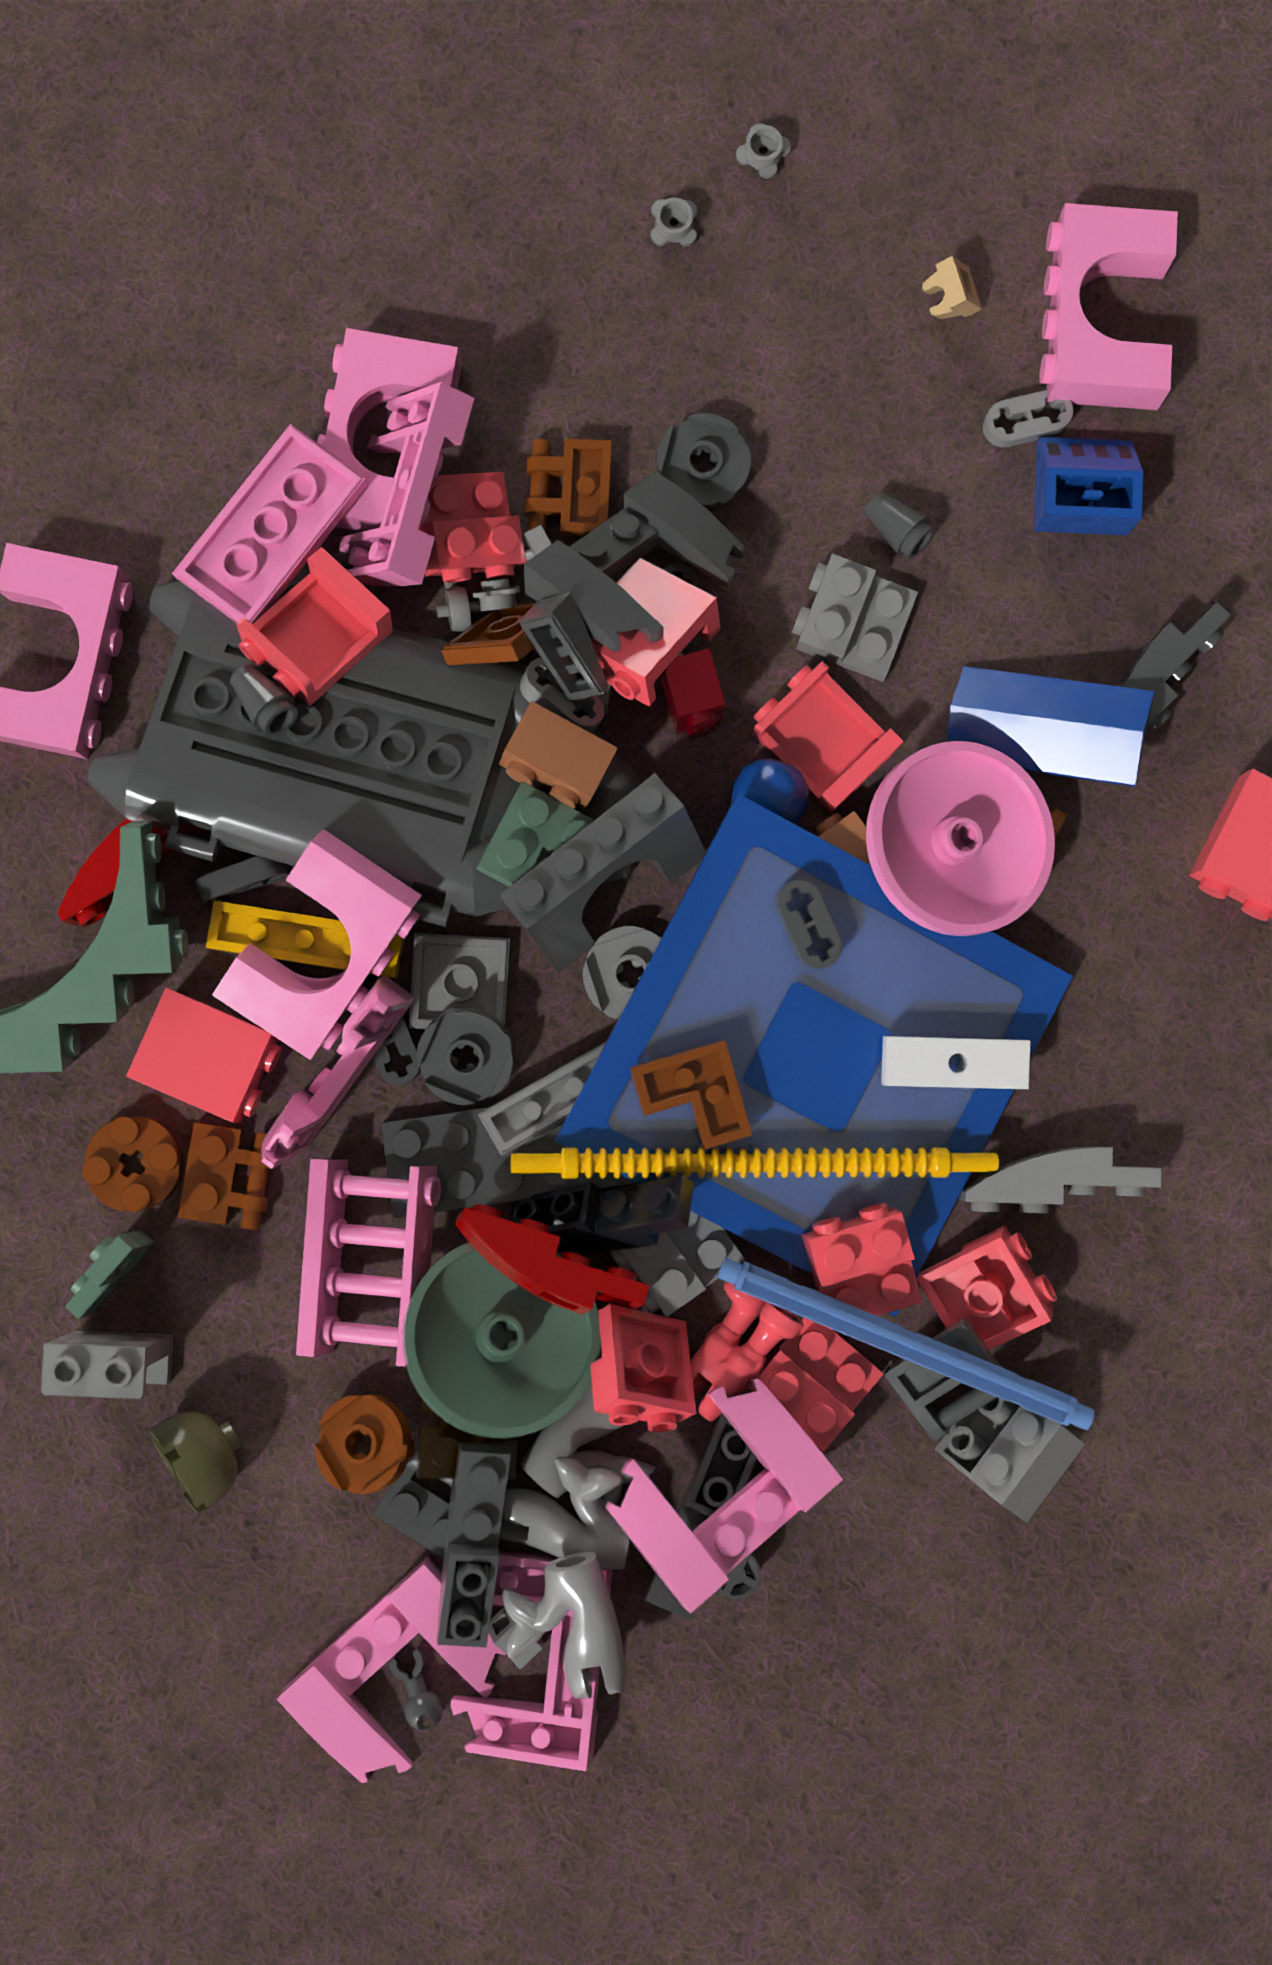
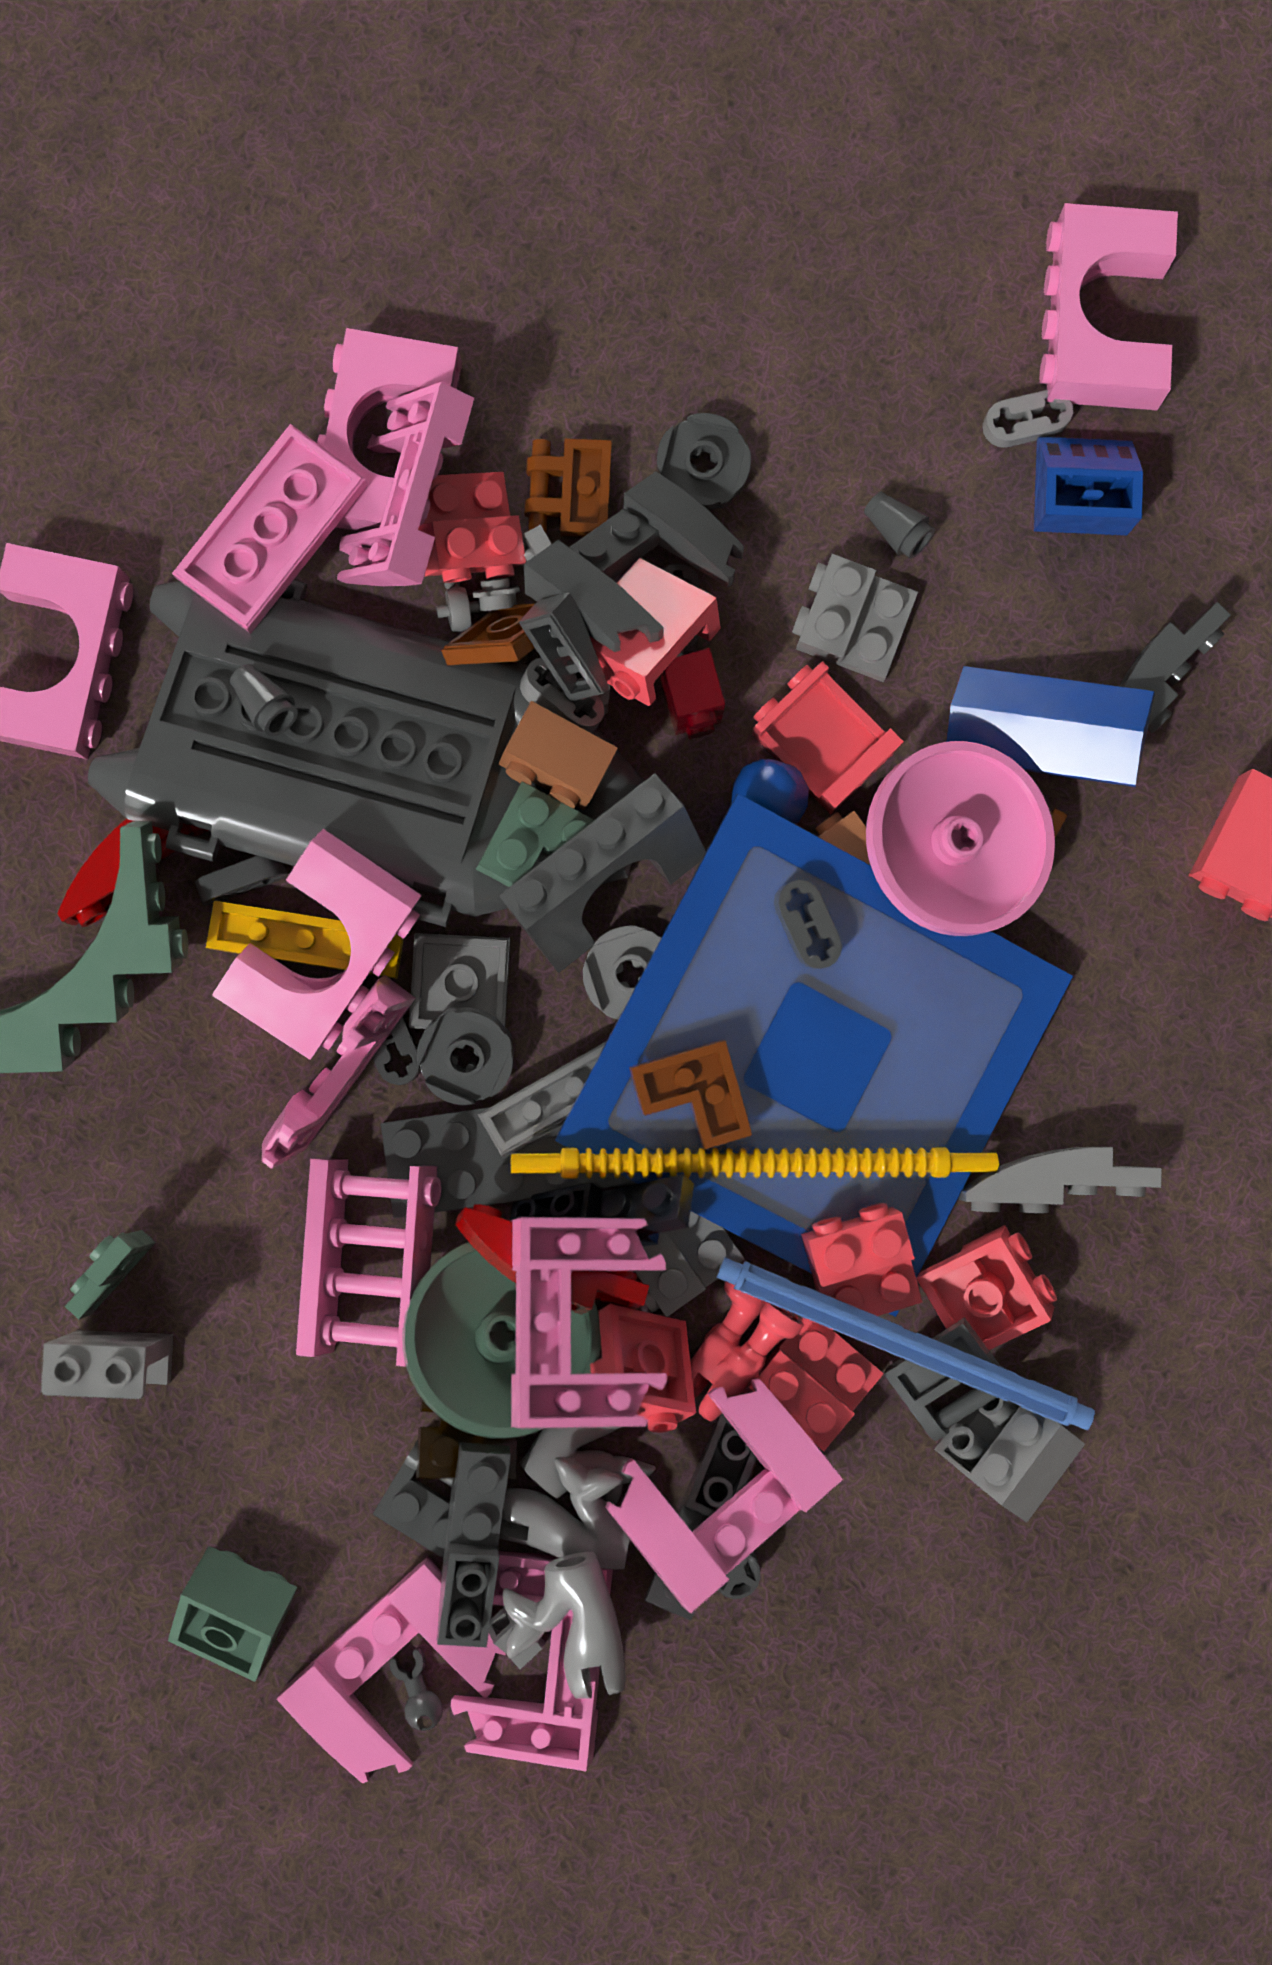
(138, 1190): dark orange plate -> none
(198, 1456): olive cylinder -> none
(204, 1056): coral brick -> none
(212, 1177): dark orange plate -> none
(231, 1612): none -> sand green slope
(316, 629): coral panel -> none
(389, 1448): dark orange plate -> none
(543, 1384): none -> bright pink wedge
(669, 210): light grey plate -> none
(763, 137): light grey plate -> none
(959, 289): tan tile -> none
(981, 1065): white tile -> none

